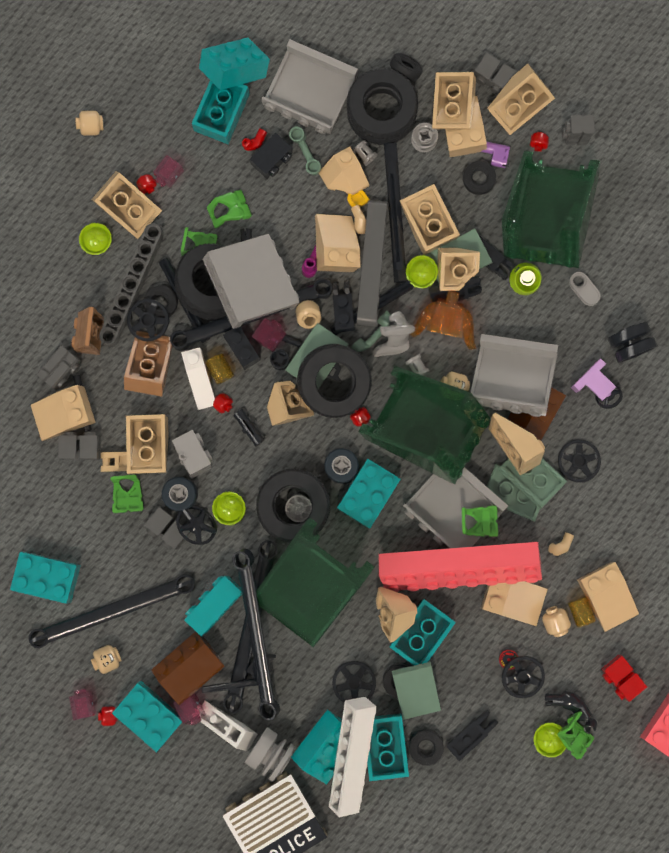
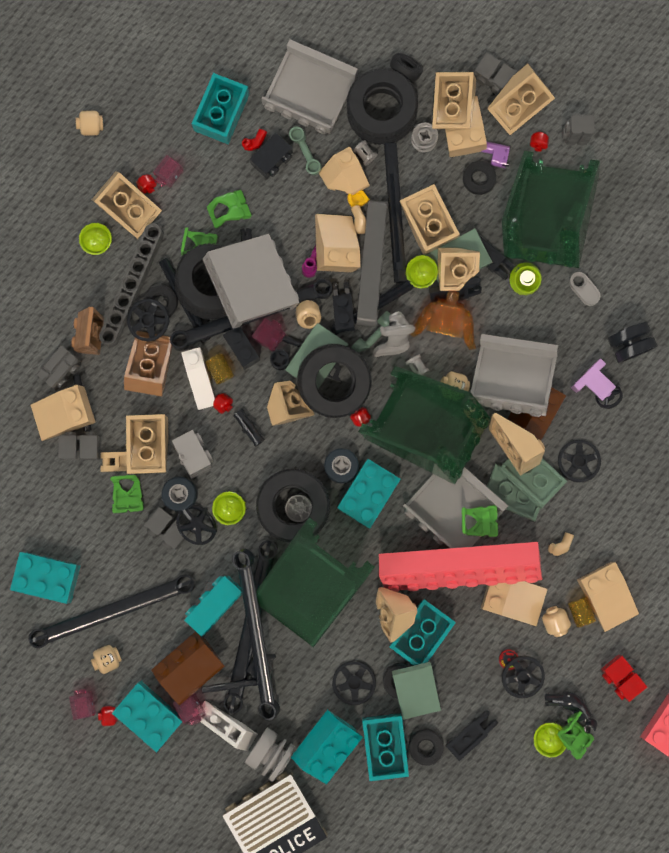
(233, 63): teal brick -> none
(352, 756): white brick -> none

